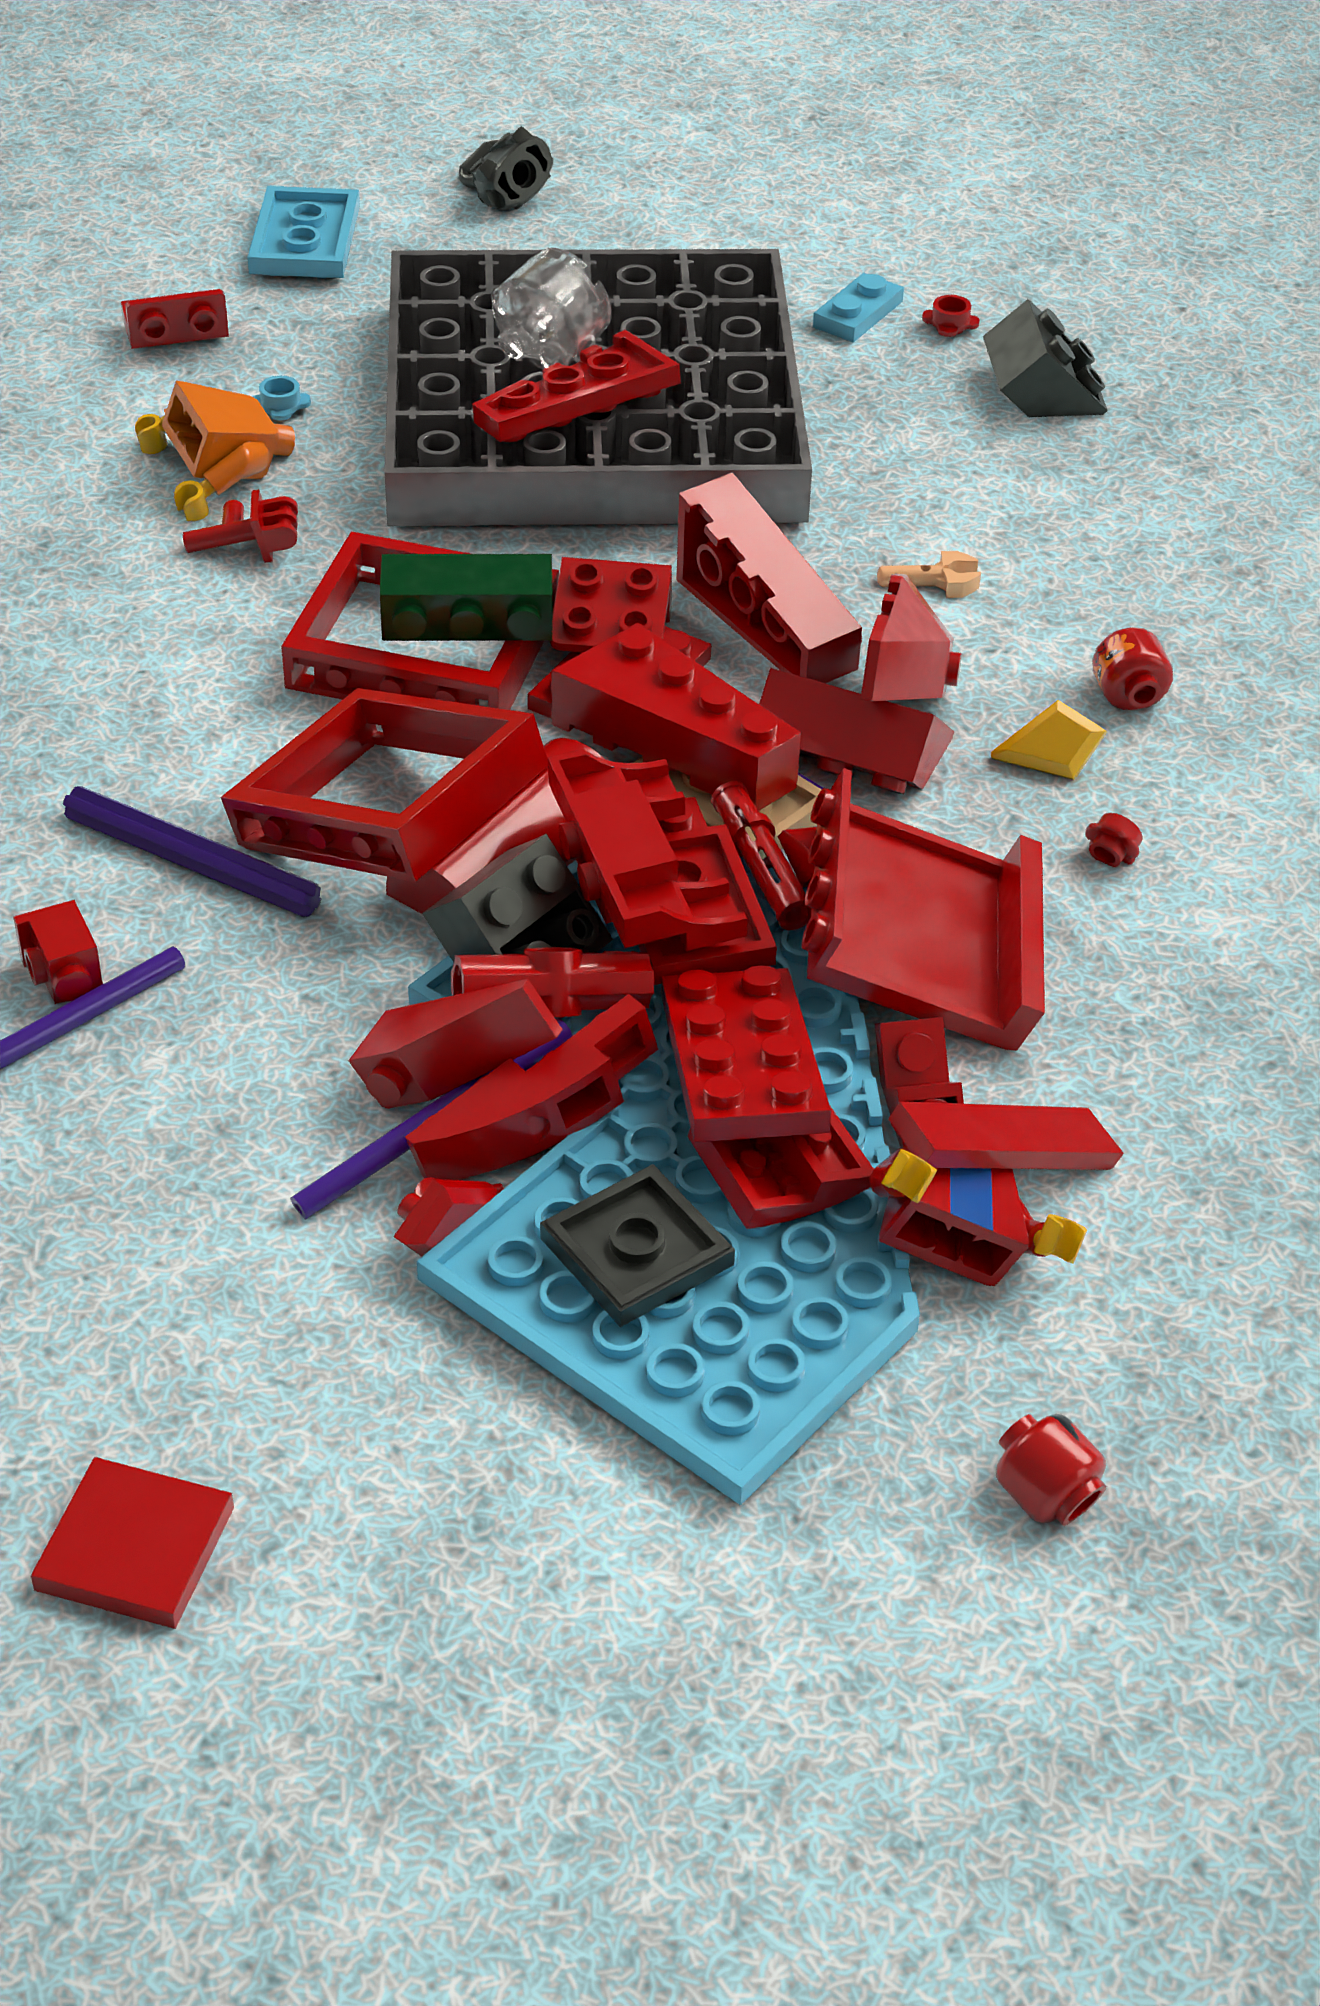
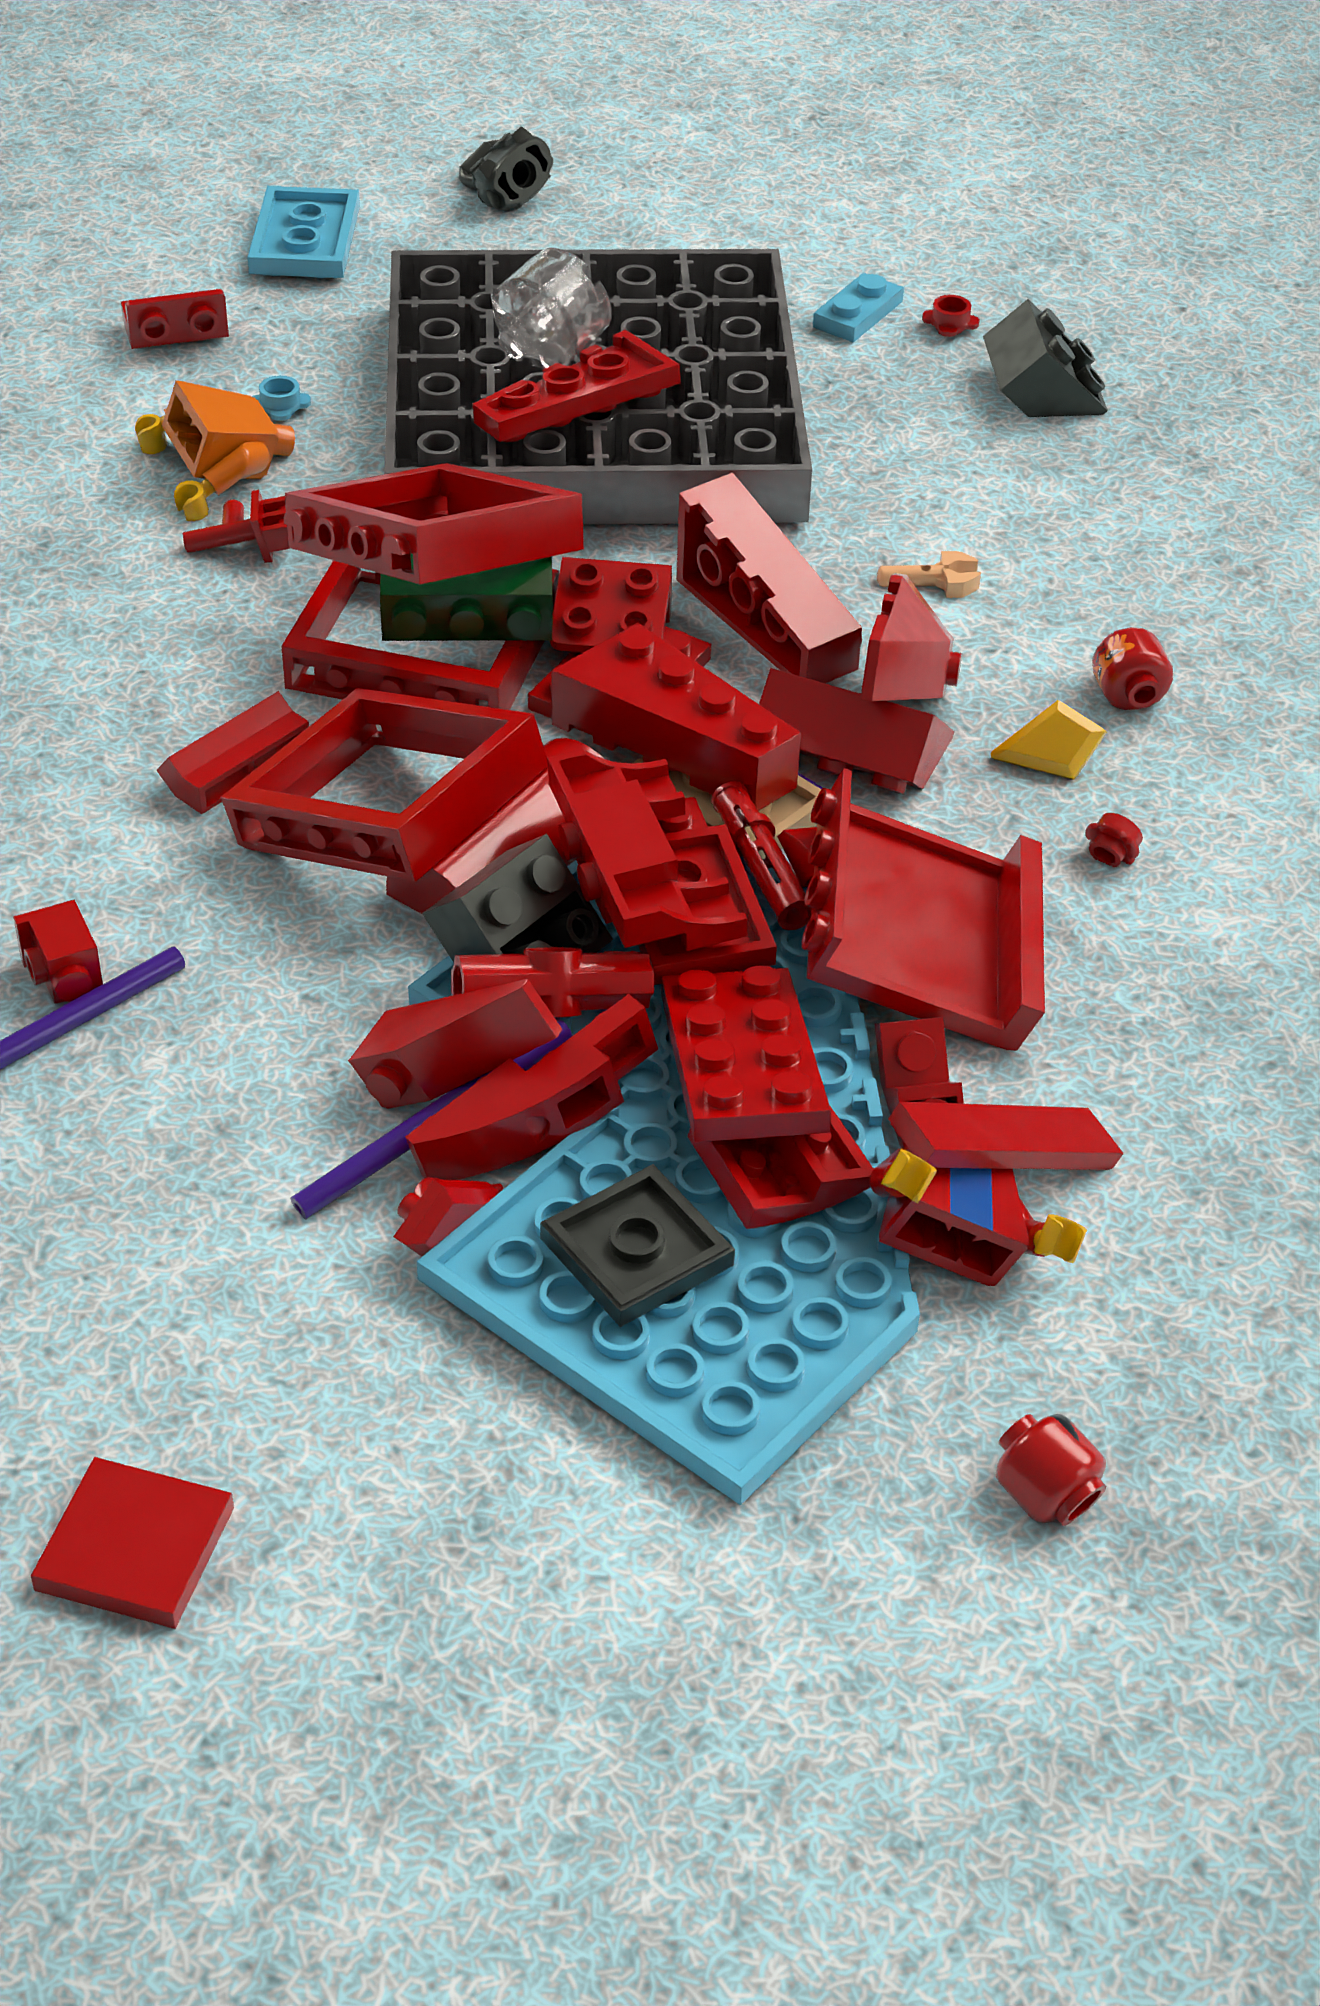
(193, 851): dark purple axle -> none
(230, 752): none -> red piece
(441, 514): none -> red window

